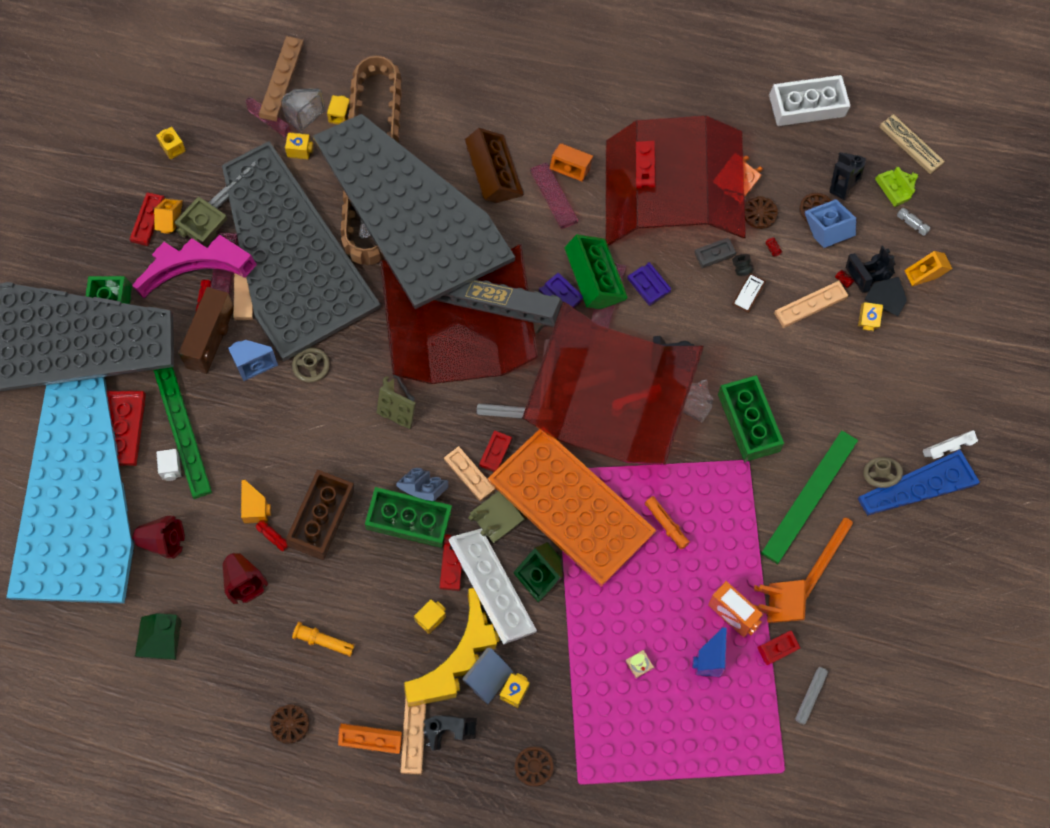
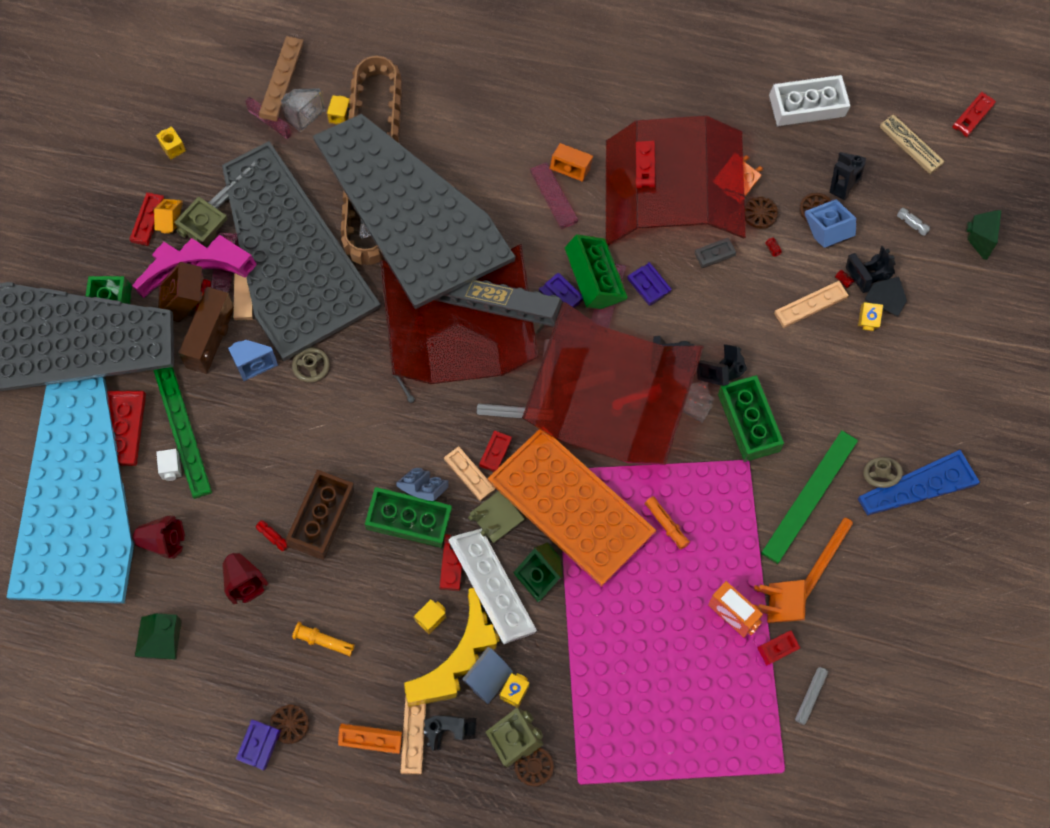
(181, 290): none -> reddish brown brick
(253, 504): light orange slope -> none
(258, 744): none -> dark purple plate
(298, 146): yellow brick -> none
(394, 405): olive plate -> none
(493, 166): reddish brown slope -> none
(515, 736): none -> olive plate
(639, 664): tile -> none
(712, 656): blue slope -> none
(729, 368): none -> black tile
(742, 264): pearl dark grey wheel -> none
(749, 293): white slope -> none
(897, 185): lime slope -> none
(928, 268): light orange slope -> none
(951, 444): white hinge -> none
(974, 114): none -> red plate
(984, 232): none -> dark green slope

